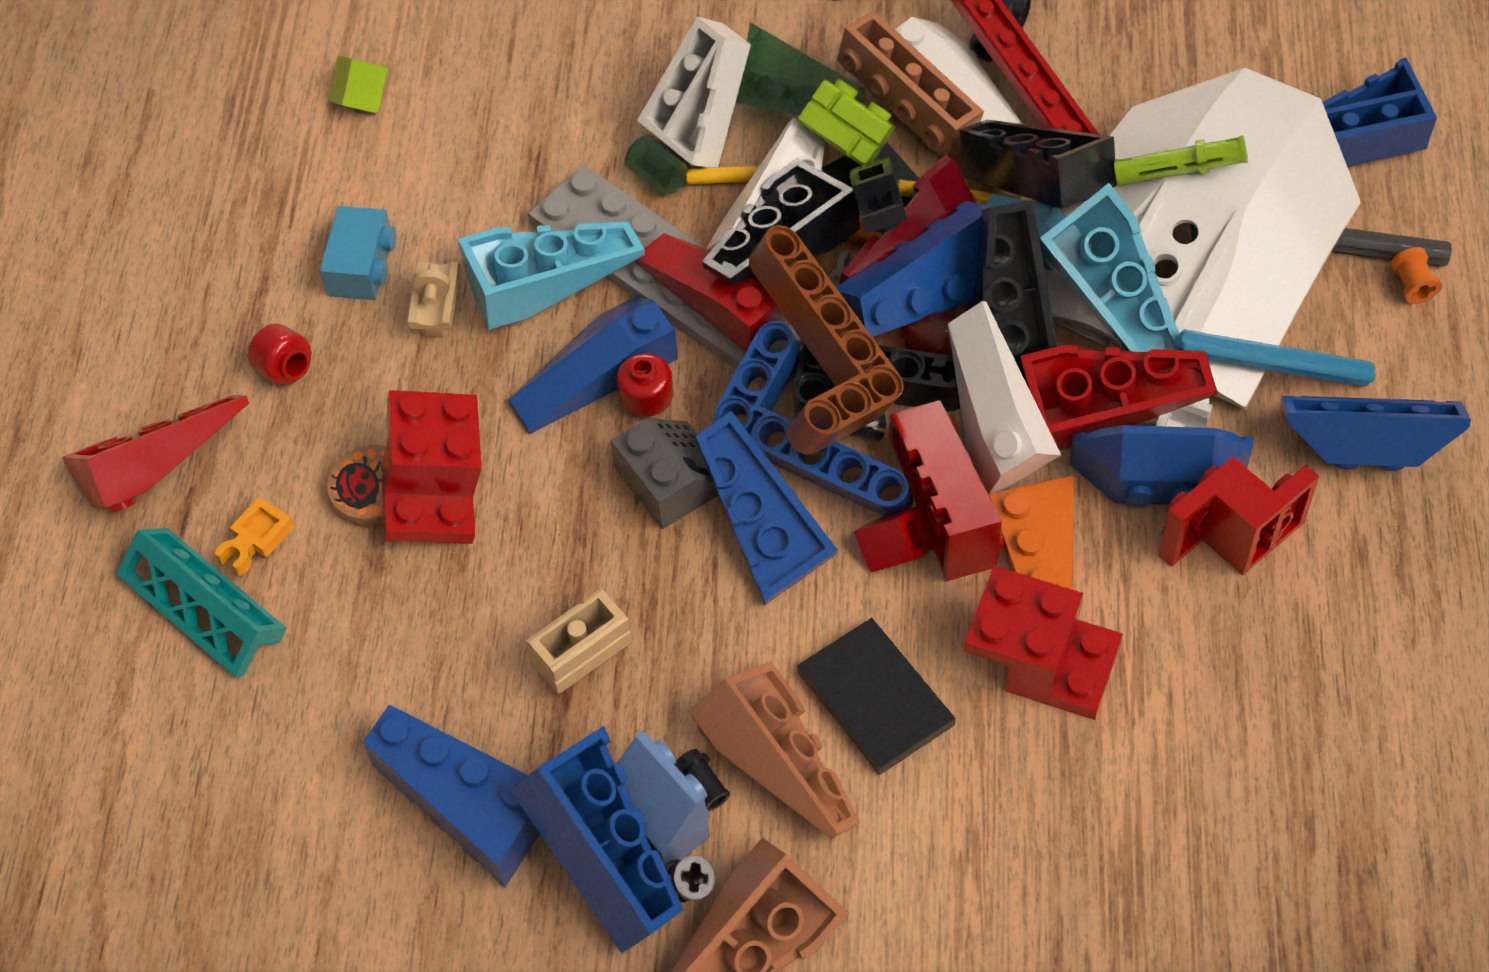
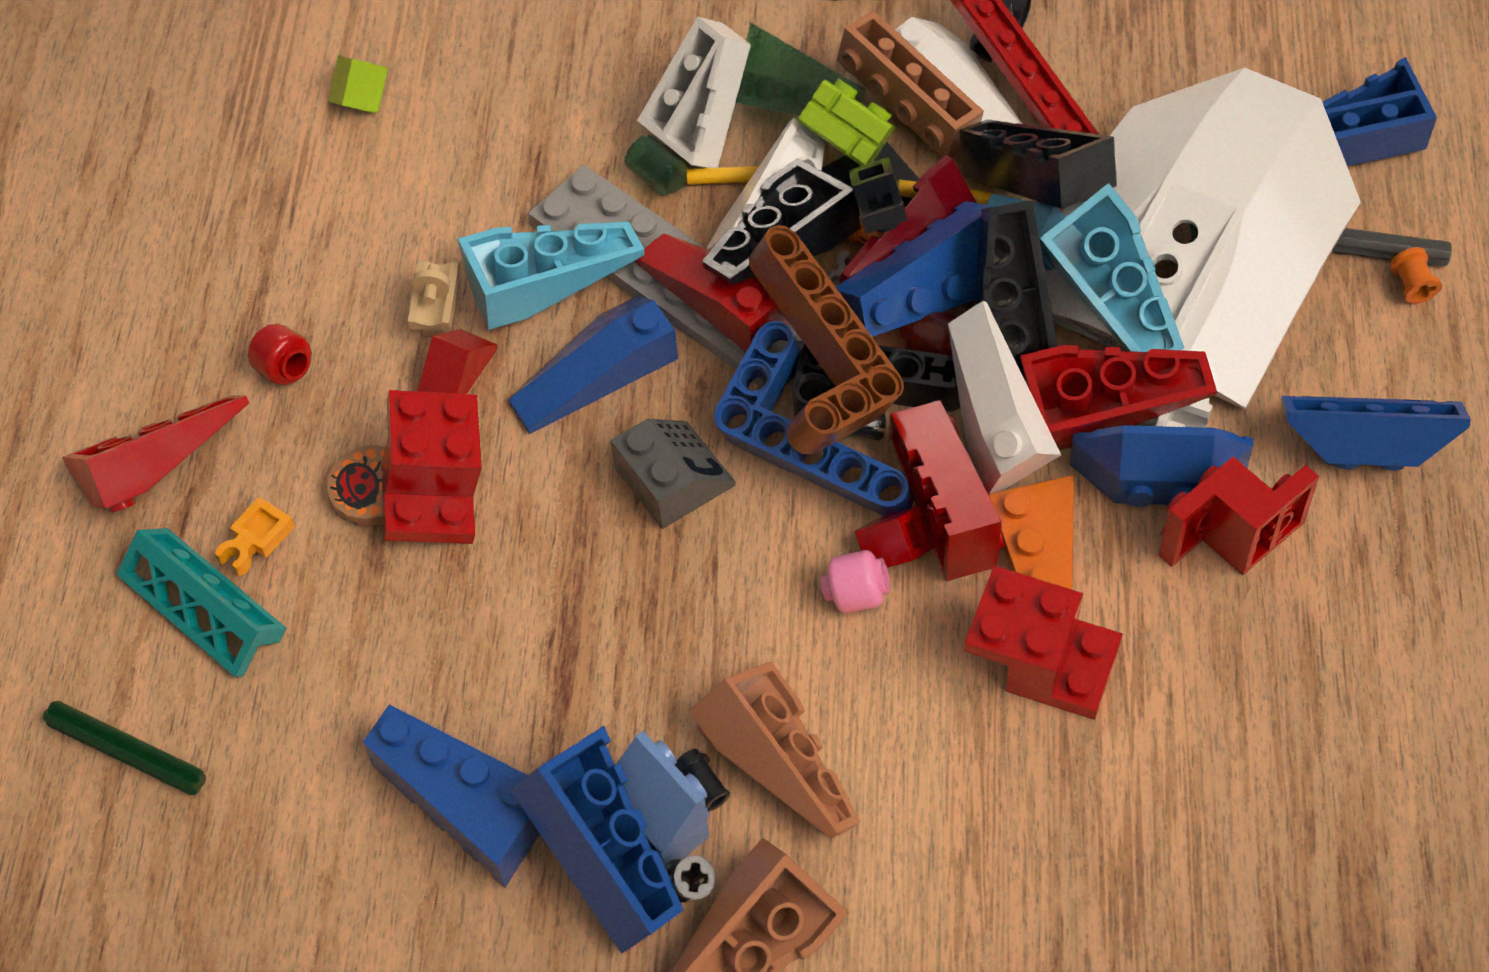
(124, 747): none -> dark green axle
(357, 253): dark azure brick -> none
(455, 362): none -> red slope
(579, 641): tan brick -> none
(645, 385): red head -> none
(767, 517): blue wing -> none
(855, 581): none -> bright pink head
(876, 696): black tile -> none
(1183, 160): lime pin -> none
(1277, 358): dark azure axle -> none

